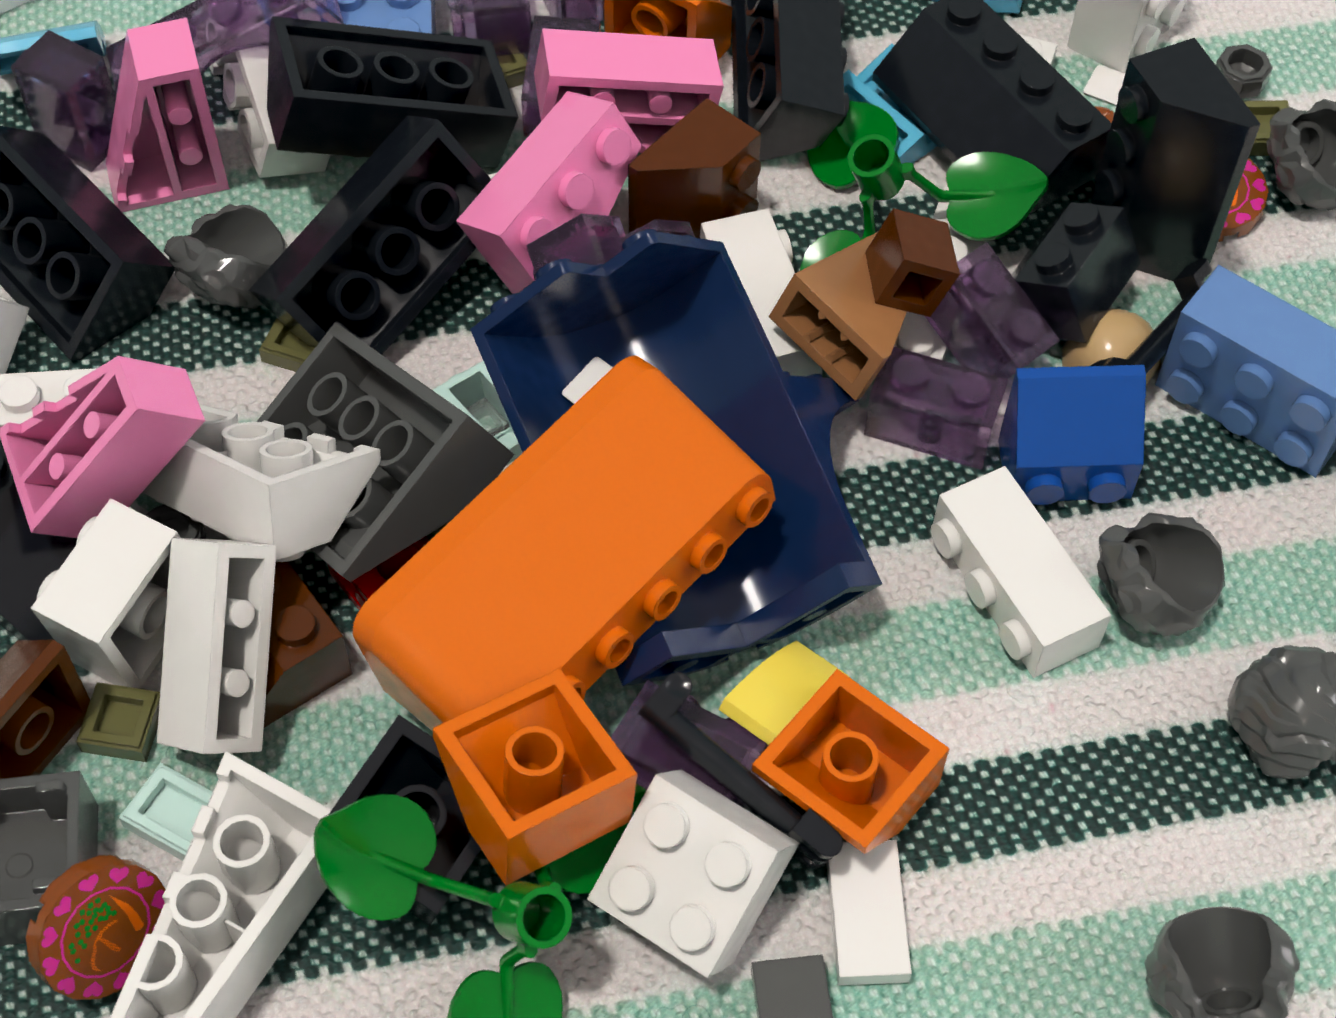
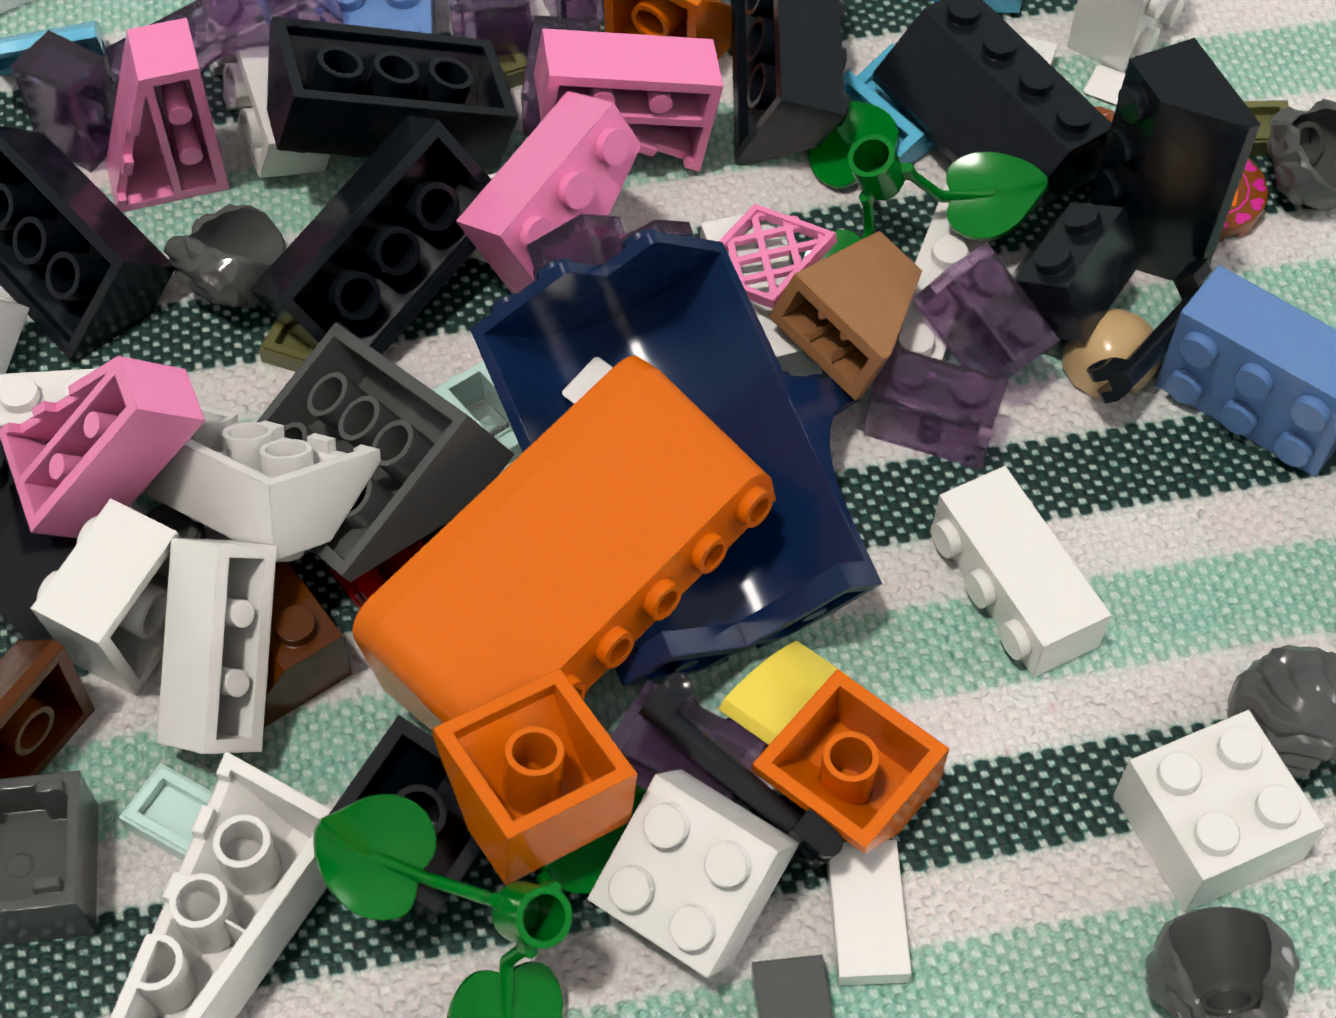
(94, 926): dark orange tile -> none
(120, 722): olive tile -> none
(696, 171): reddish brown slope -> none
(822, 243): none -> bright pink window
(912, 263): reddish brown brick -> none
(1075, 432): blue slope -> none
(1162, 573): dark grey hair -> none
(1217, 810): none -> white brick
(1245, 69): dark grey tile -> none

